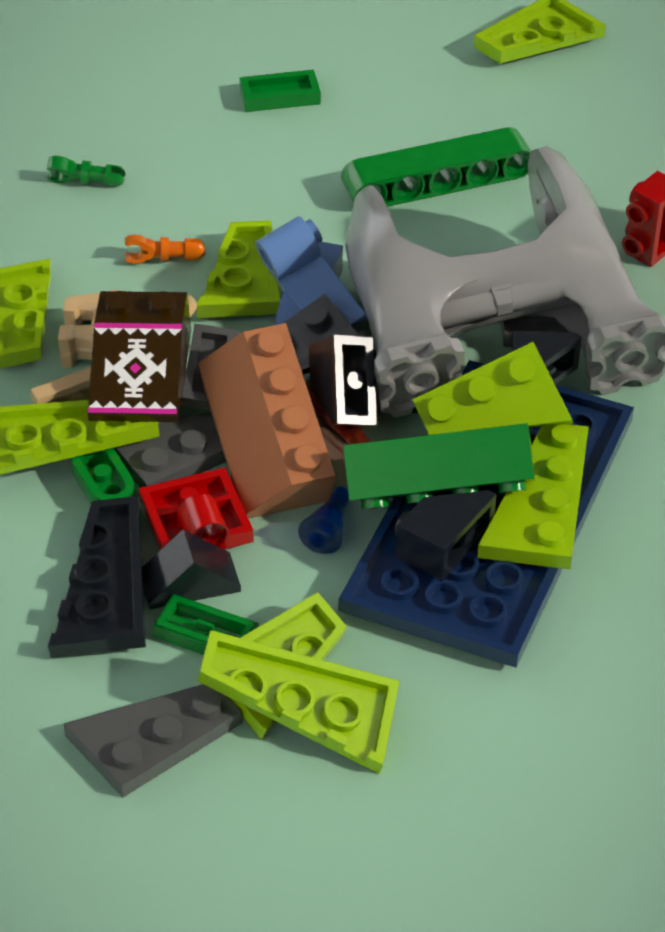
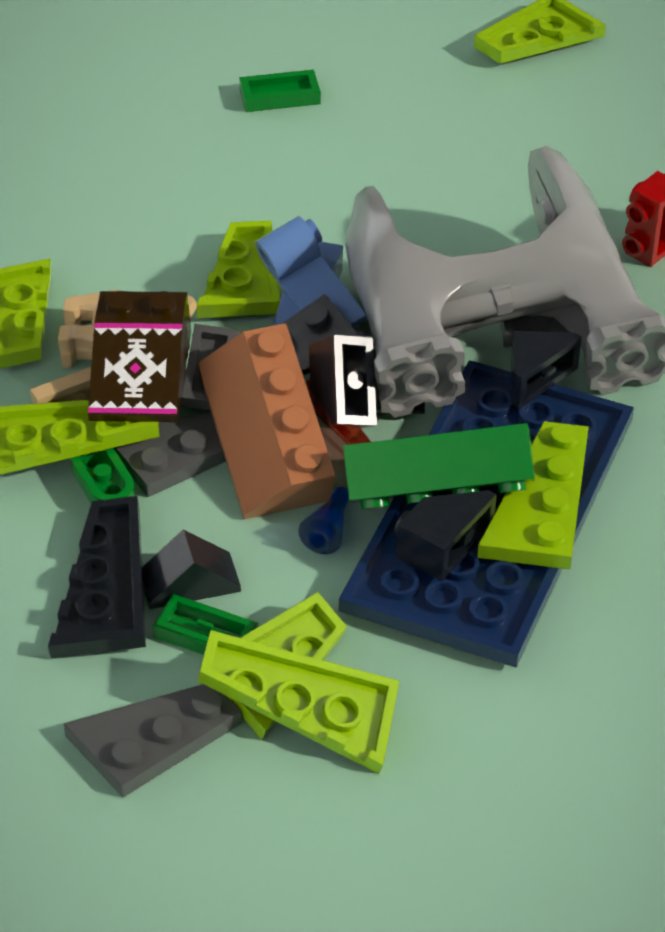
(66, 170): green piece -> none
(189, 249): orange piece -> none
(199, 504): red plate -> none
(440, 167): green beam -> none
(495, 395): lime wing -> none

